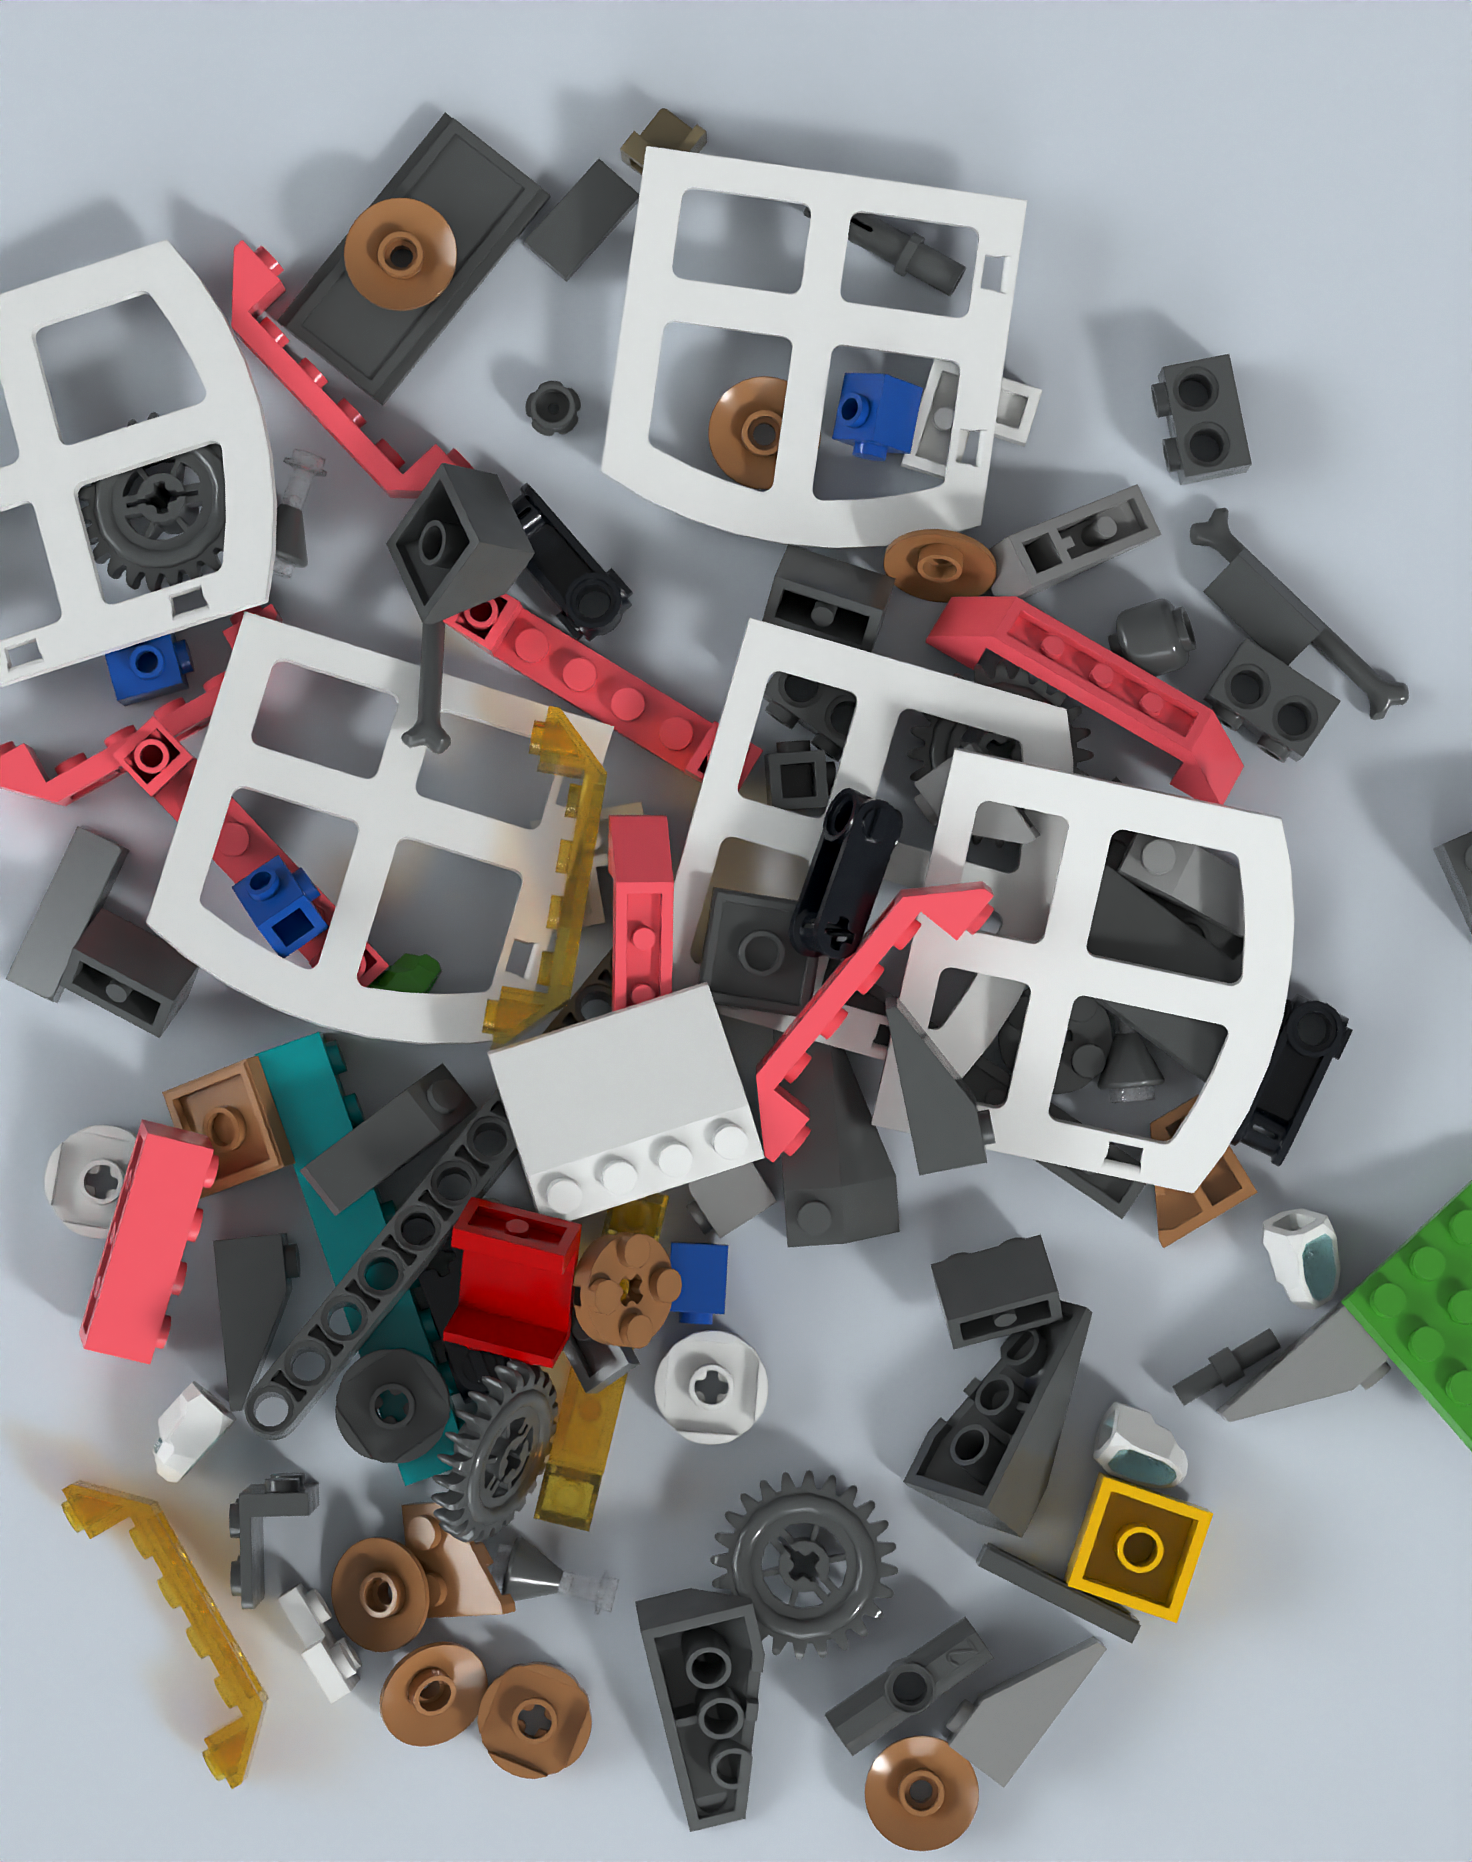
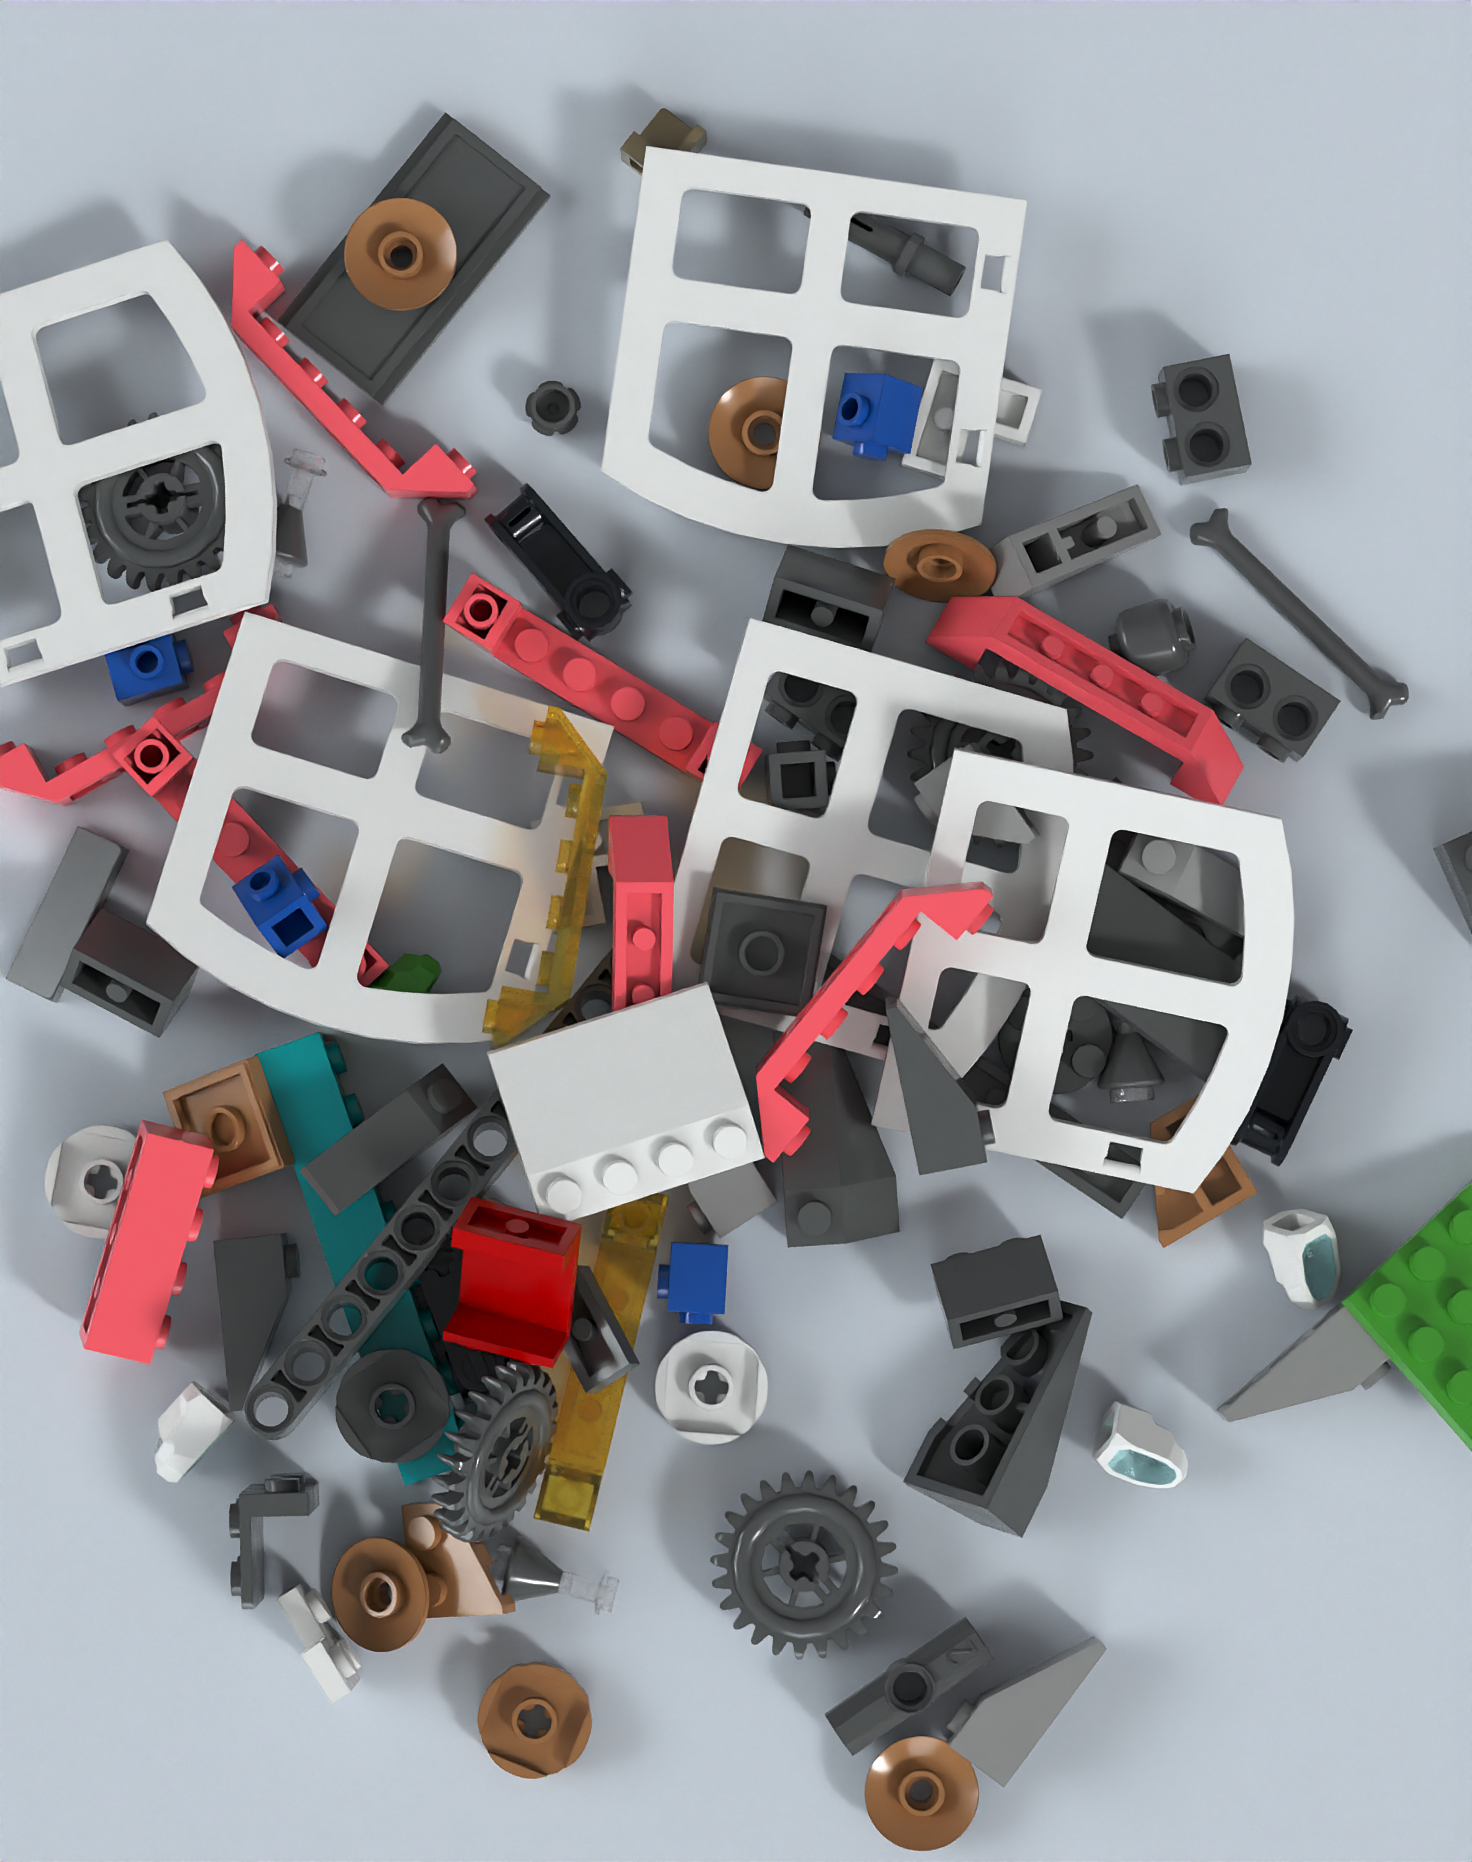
(234, 1743): clear yellow slope -> none
(444, 1707): medium nougat dish -> none
(459, 543): dark grey slope -> none
(582, 220): dark grey tile -> none
(650, 1293): medium nougat plate -> none
(707, 1683): dark grey wedge -> none
(845, 875): black piece -> none
(1057, 1592): dark grey tile -> none
(1137, 1547): yellow brick -> none
(1226, 1367): dark grey bar -> none
(1264, 608): dark grey tile -> none

